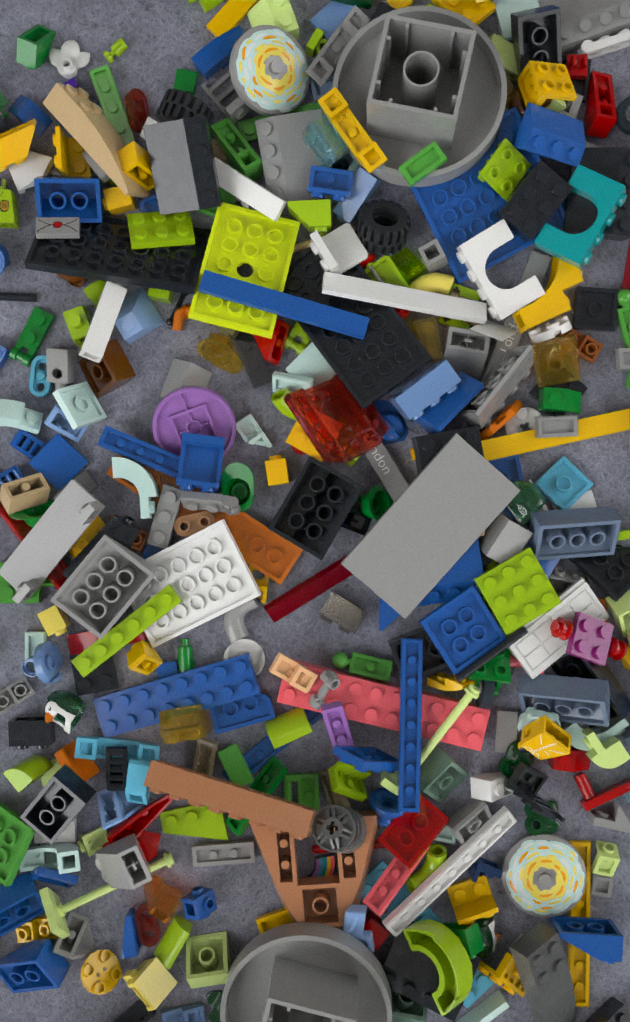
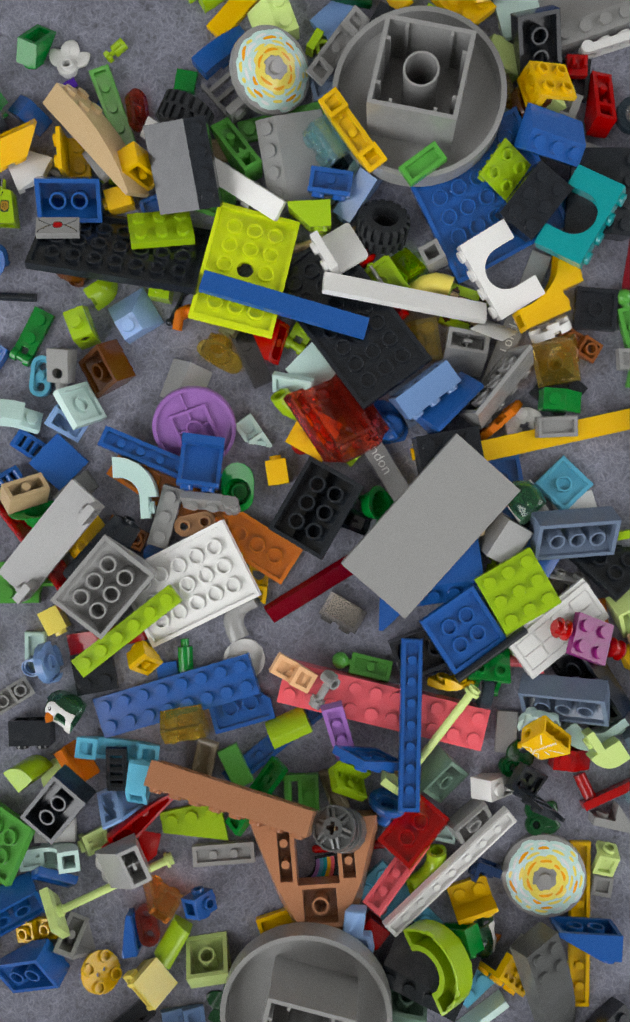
(103, 321): white brick -> none

